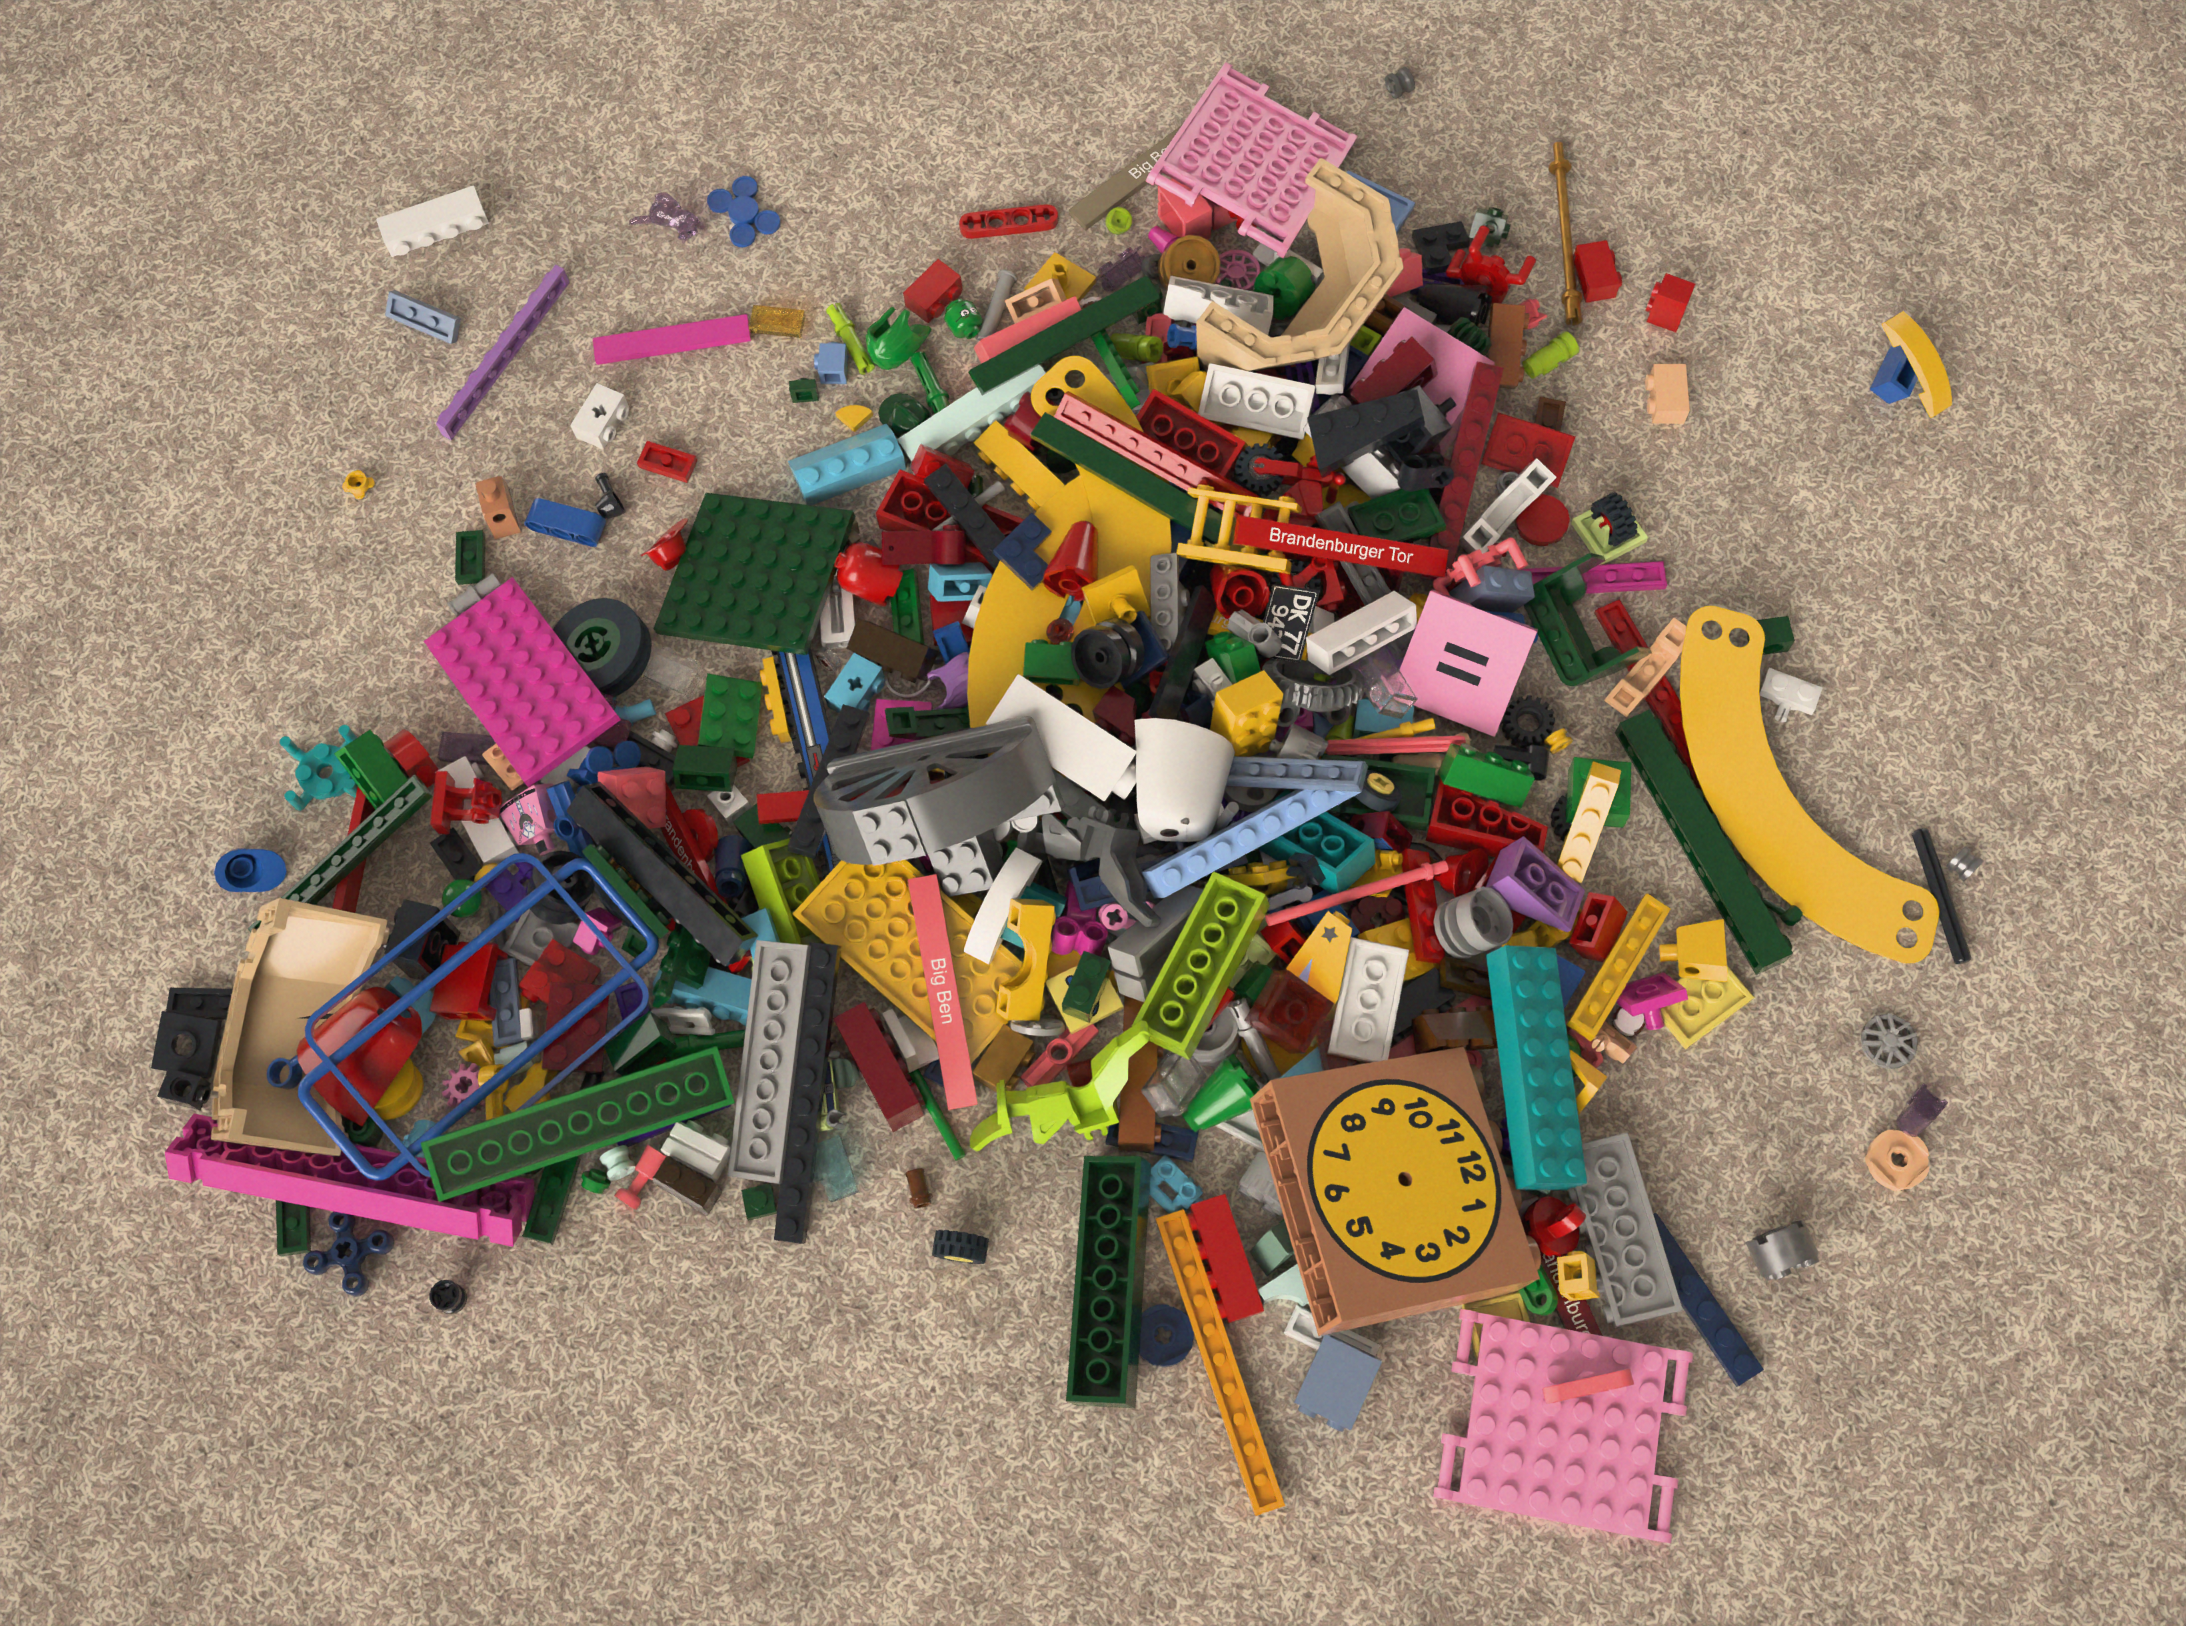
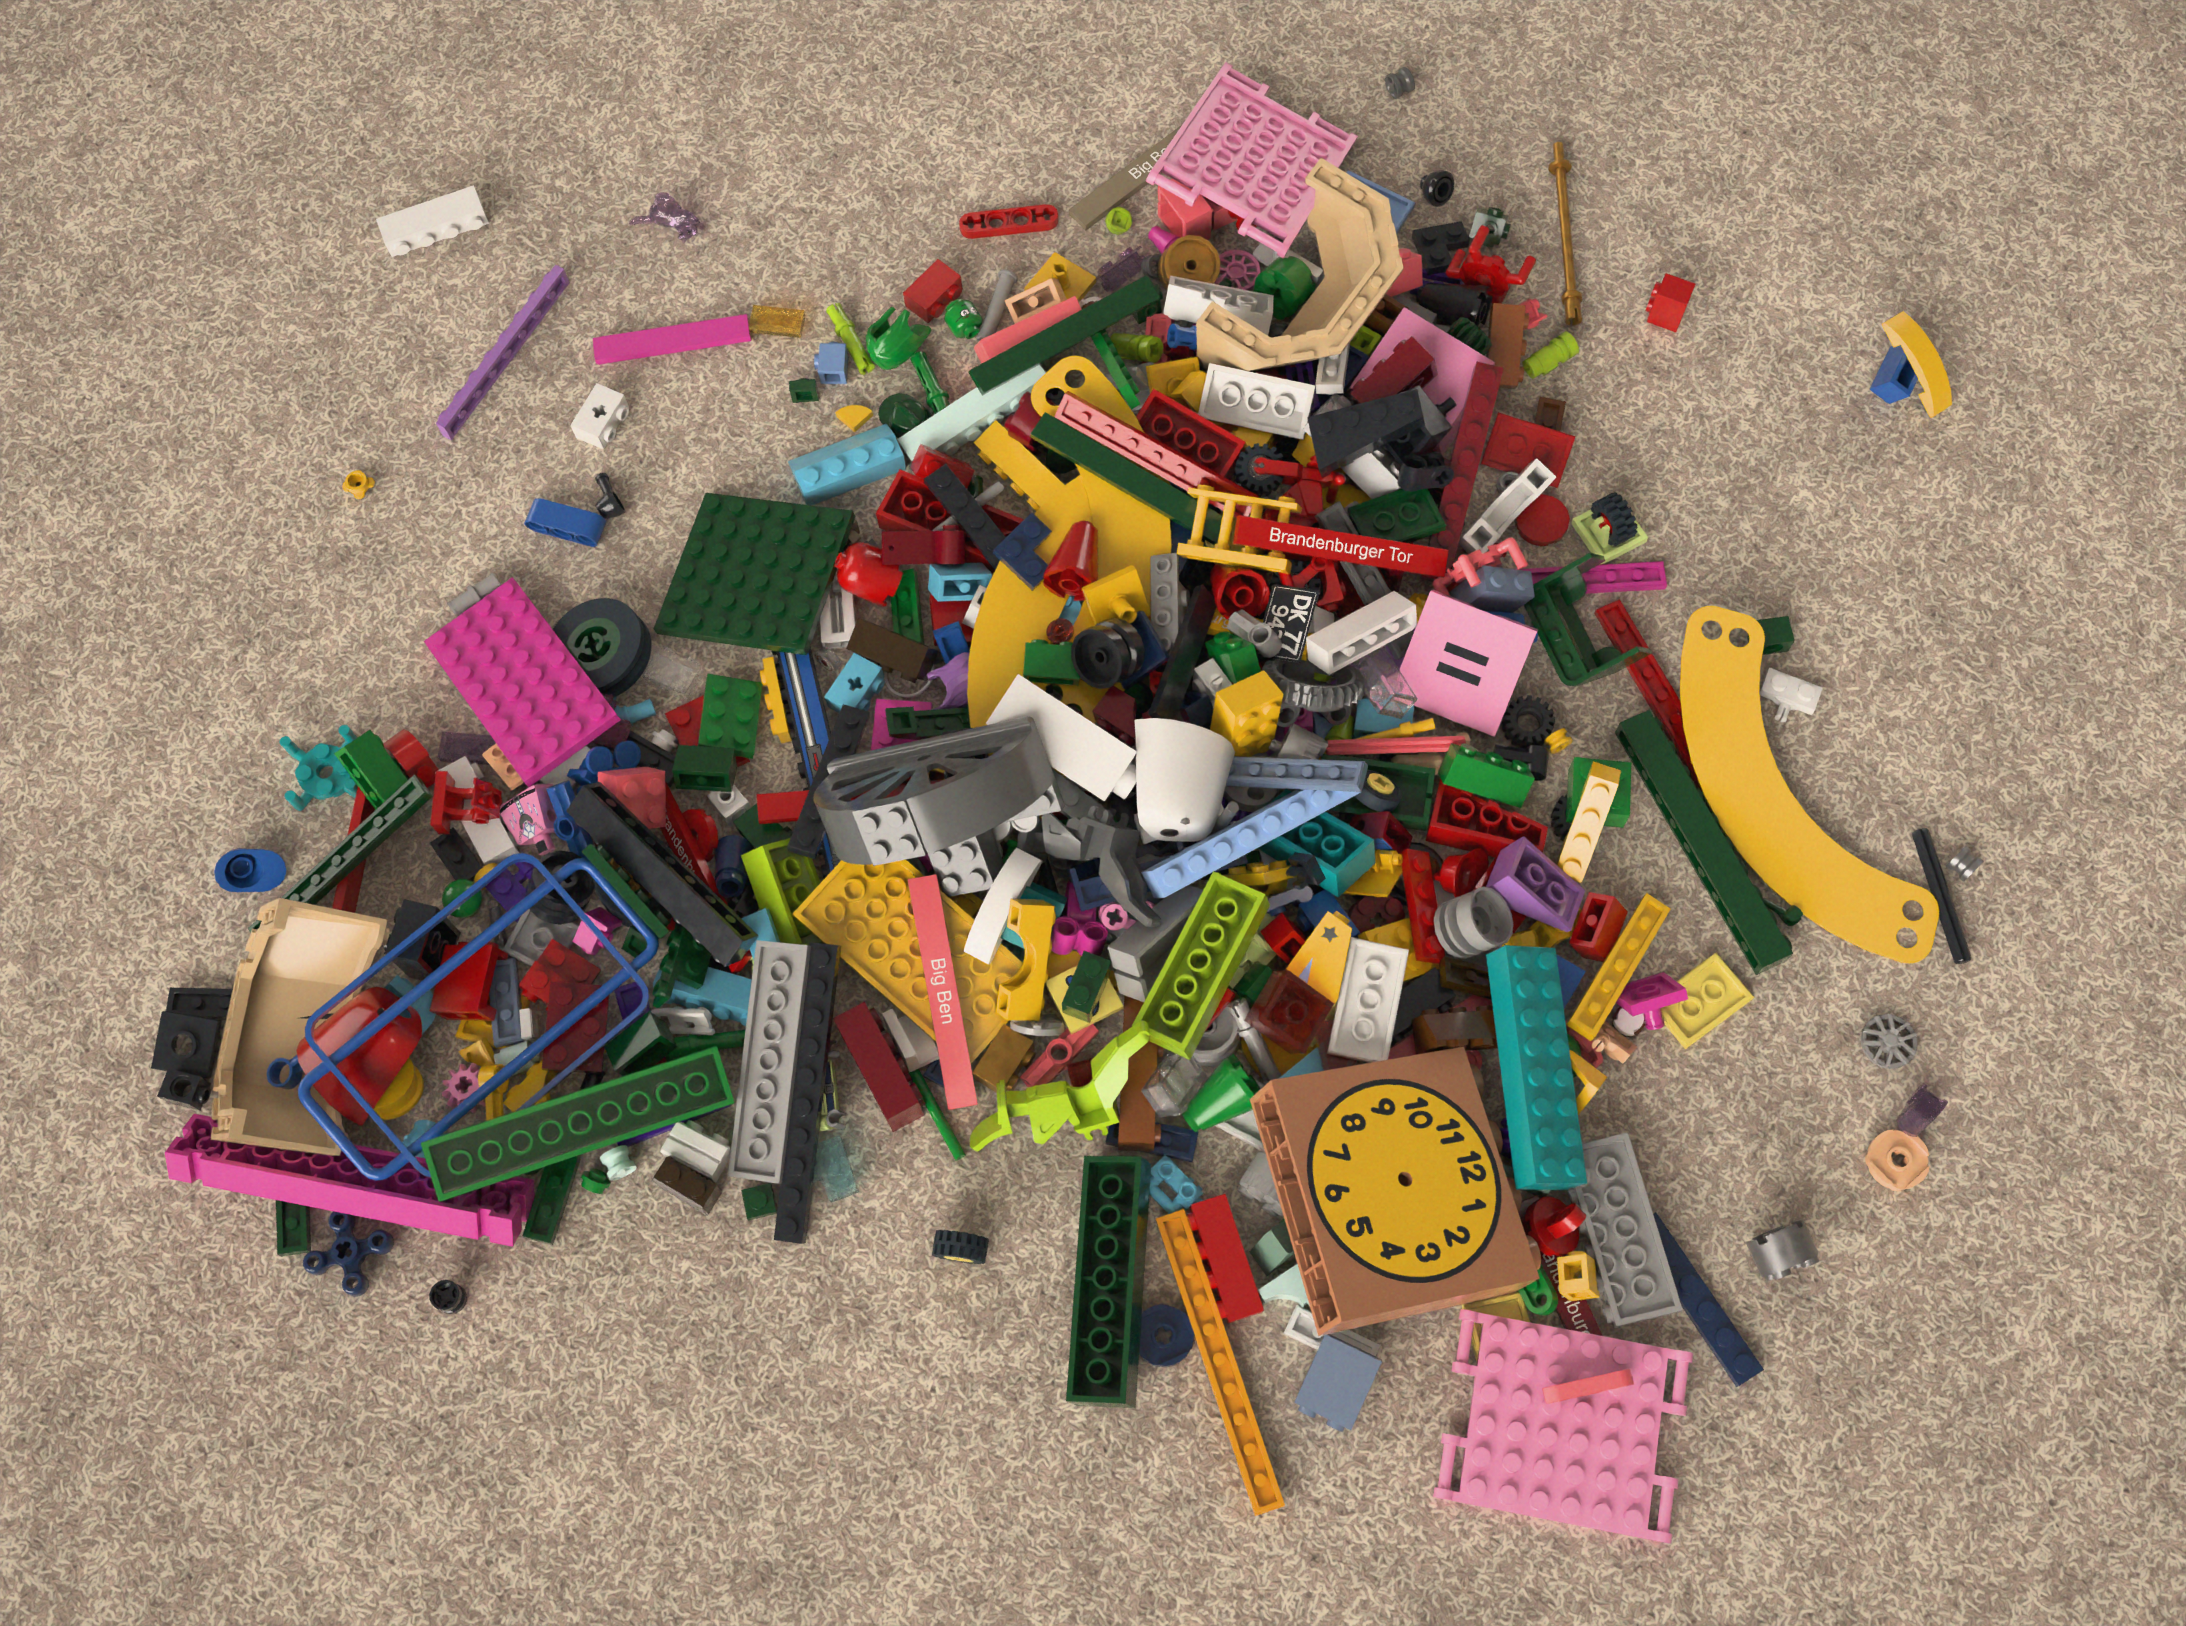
(365, 1135): dark green brick -> none
(422, 316): plate -> none
(470, 557): dark green plate -> none
(496, 499): nougat torso -> none
(647, 1168): coral piece -> none
(667, 461): red plate -> none
(668, 547): red piece -> none
(743, 211): blue piece -> none
(845, 1072): sand green plate -> none
(918, 1188): reddish brown pin -> none
(1425, 871): coral bar -> none
(1437, 187): none -> black brick
(1597, 271): red piece -> none
(1649, 670): light nougat slope -> none
(1668, 393): light nougat brick -> none
(1699, 951): yellow torso -> none

